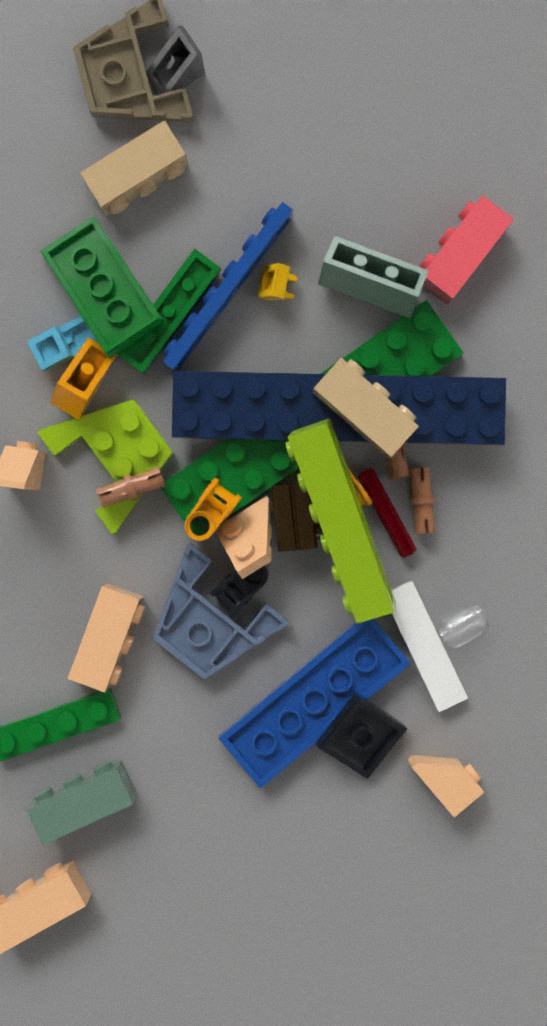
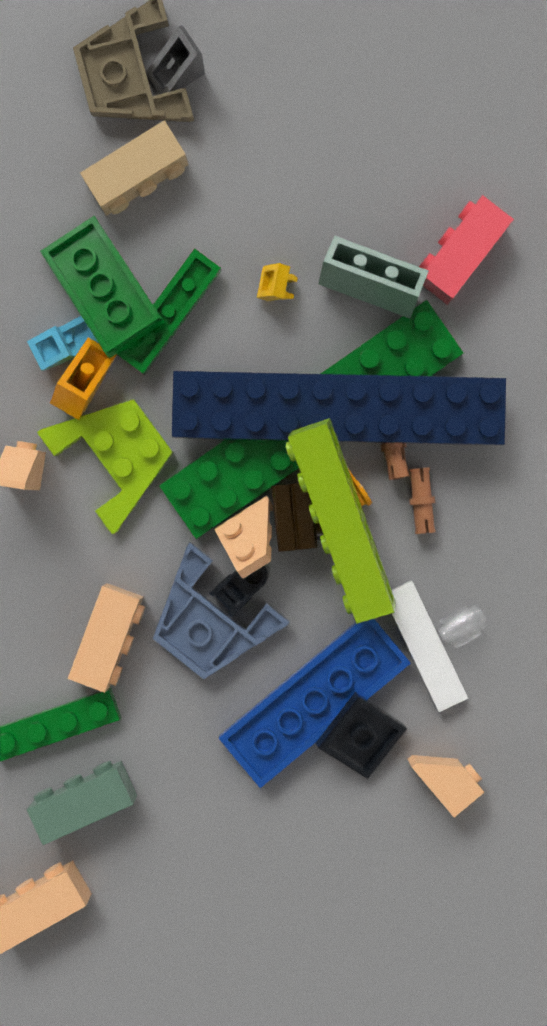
(130, 487): nougat pin -> none
(212, 509): light orange piece -> none
(235, 276): blue plate -> none
(366, 407): tan brick -> none
(387, 513): dark red axle -> none

